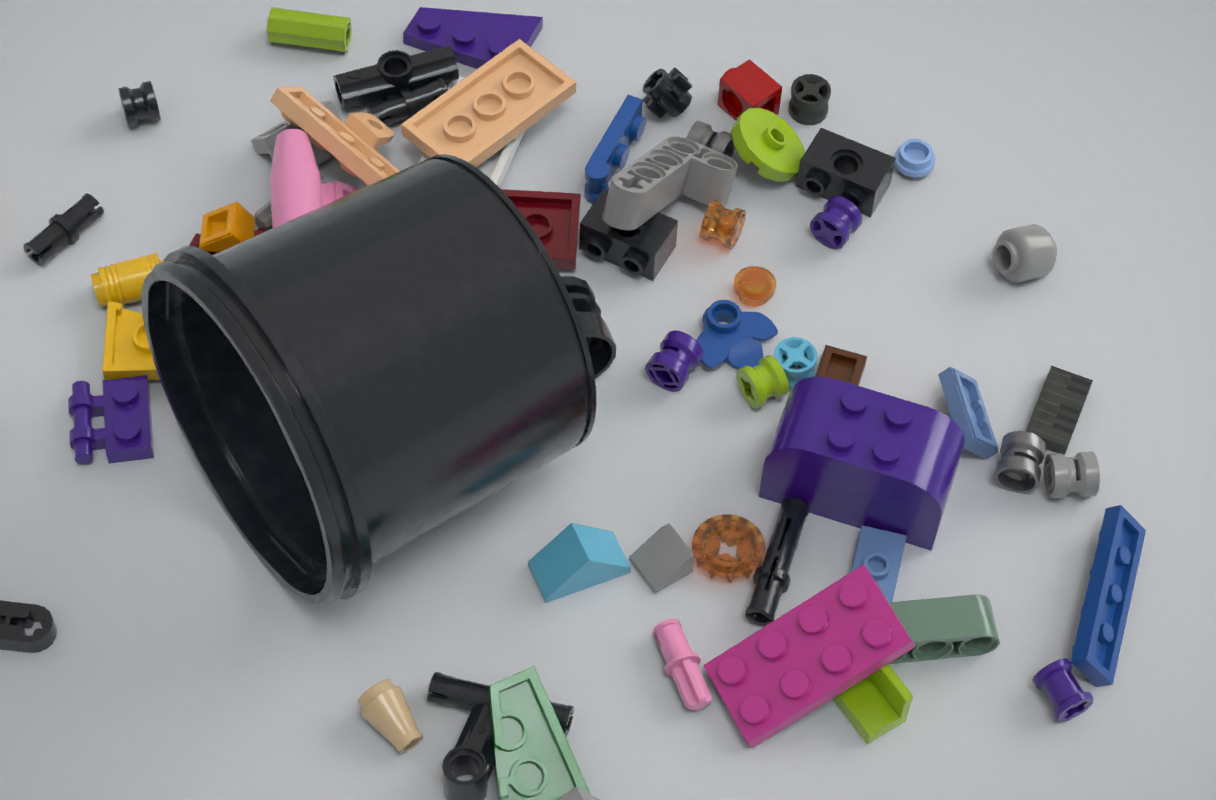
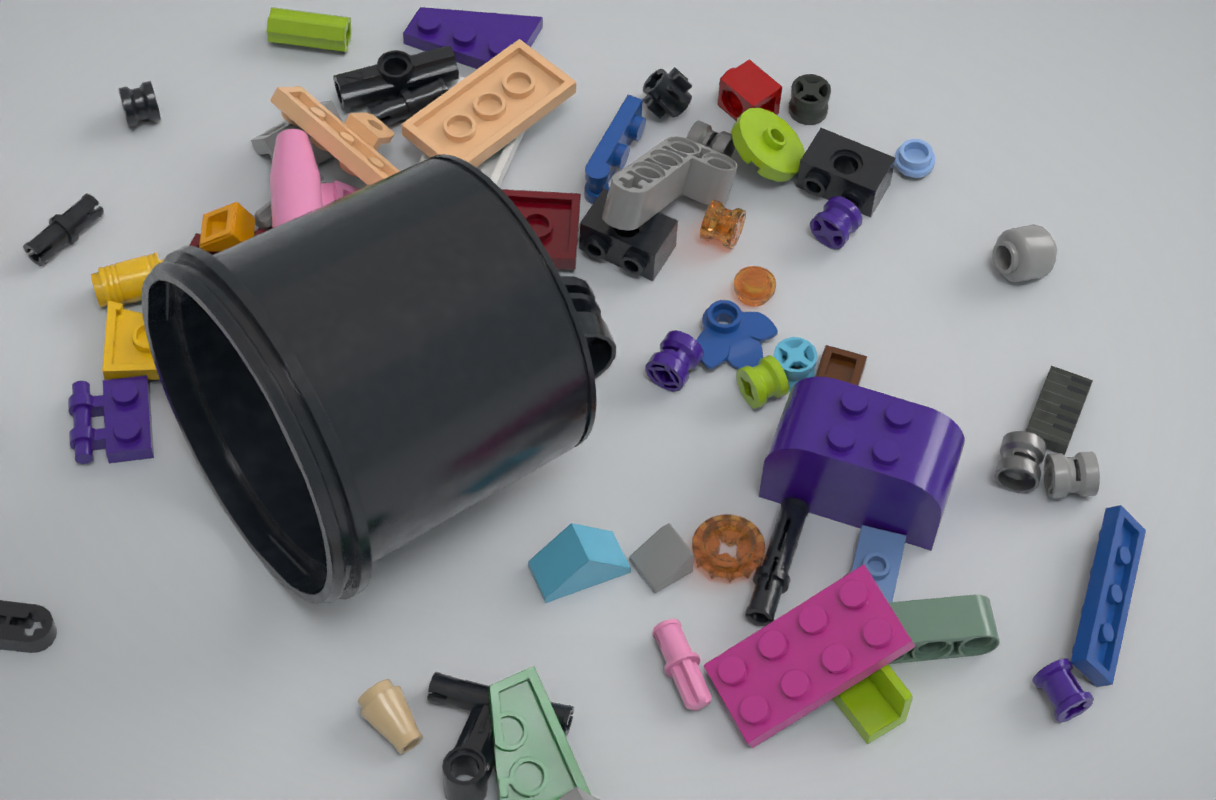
(968, 412): medium blue plate -> none

